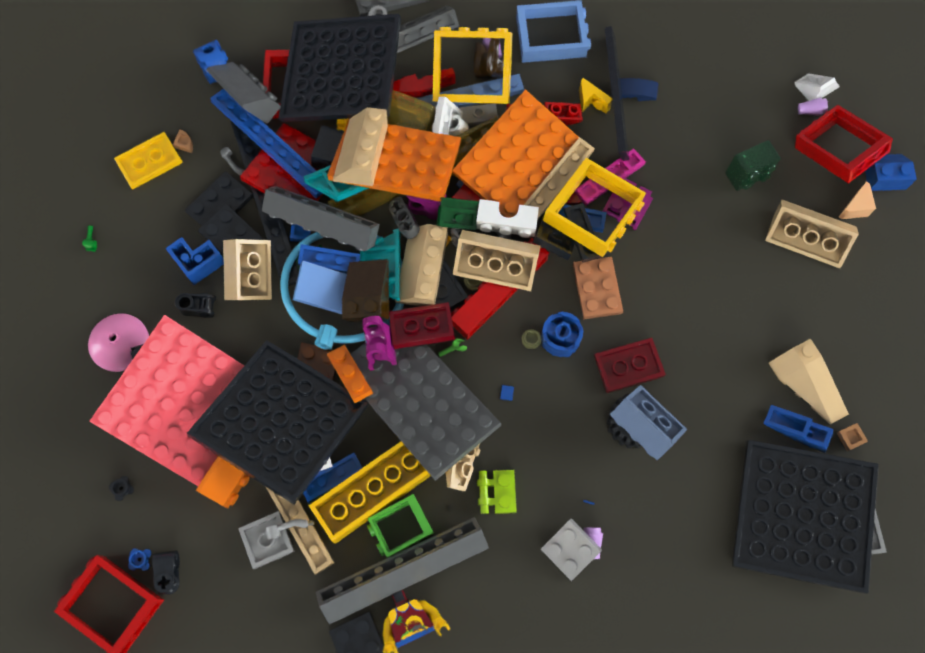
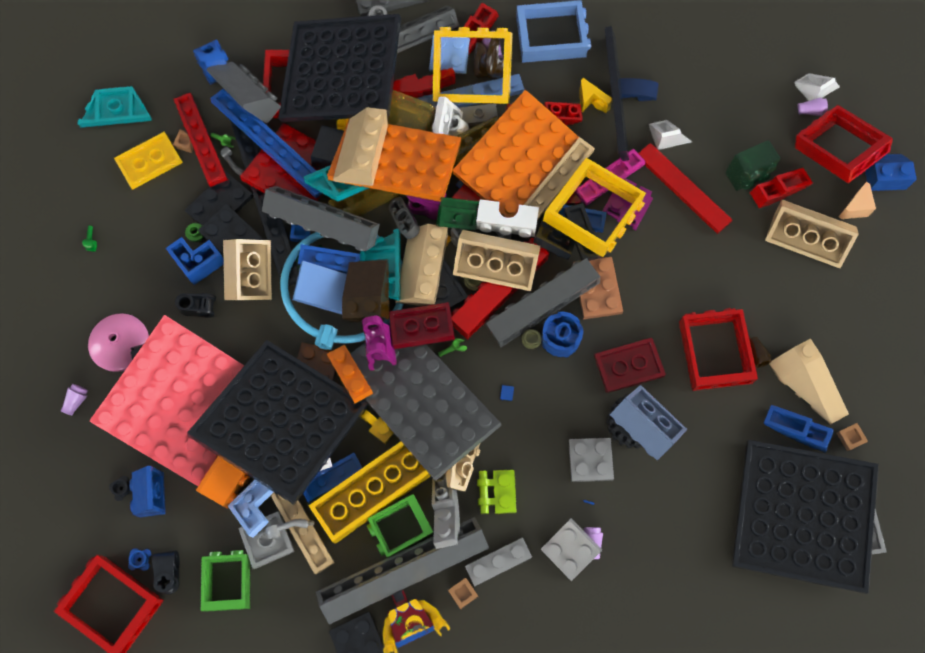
(74, 397): none -> lavender cone
(114, 107): none -> teal wing
(148, 492): none -> blue slope
(193, 237): none -> bright green plate
(200, 140): none -> red tile
(206, 581): none -> bright green window
(225, 139): none -> bright green hand
(246, 507): none -> light blue plate
(379, 428): none -> yellow plate
(445, 513): none -> light grey slope
(453, 54): none -> light blue plate
(463, 593): none -> medium nougat plate
(483, 18): none -> red slope
(498, 562): none -> light grey plate
(543, 302): none -> dark grey brick
(591, 459): none -> light grey plate
(667, 135): none -> white slope
(685, 189): none -> red tile
(749, 373): none -> red window
(760, 353): none -> dark brown cone
(780, 187): none -> red slope

